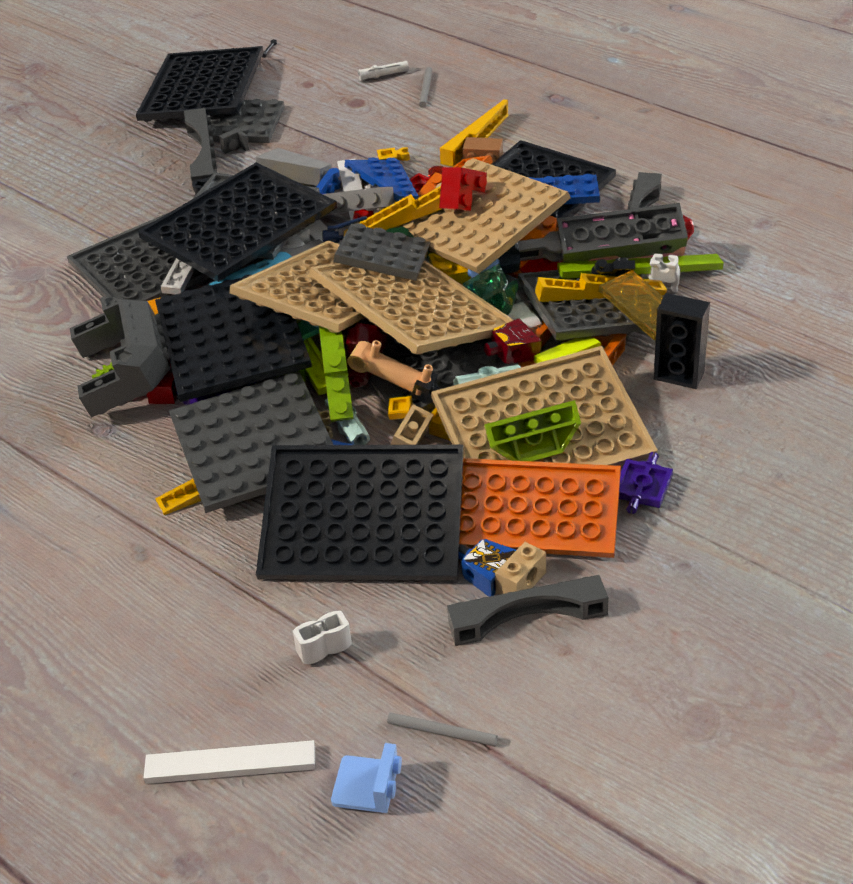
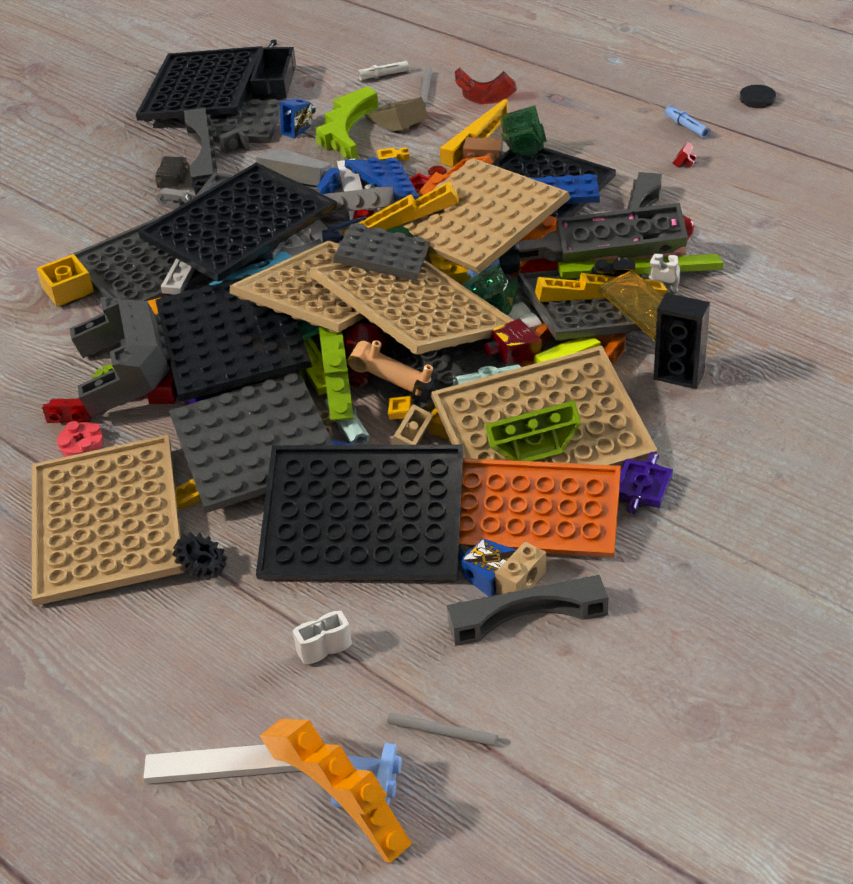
(65, 280): none -> yellow brick
(65, 411): none -> red bracket
(88, 434): none -> coral plate
(103, 520): none -> tan plate
(172, 172): none -> clear smoke brick
(174, 198): none -> light grey beam
(199, 556): none -> black gear
(273, 73): none -> black piece
(295, 116): none -> blue torso
(344, 115): none -> lime arch
(355, 790): none -> light orange arch
(399, 114): none -> dark tan slope
(458, 186): red brick -> none
(487, 92): none -> clear red arch
(523, 131): none -> clear green piece
(682, 118): none -> light blue pin
(685, 156): none -> red tile
(757, 96): none -> black tile

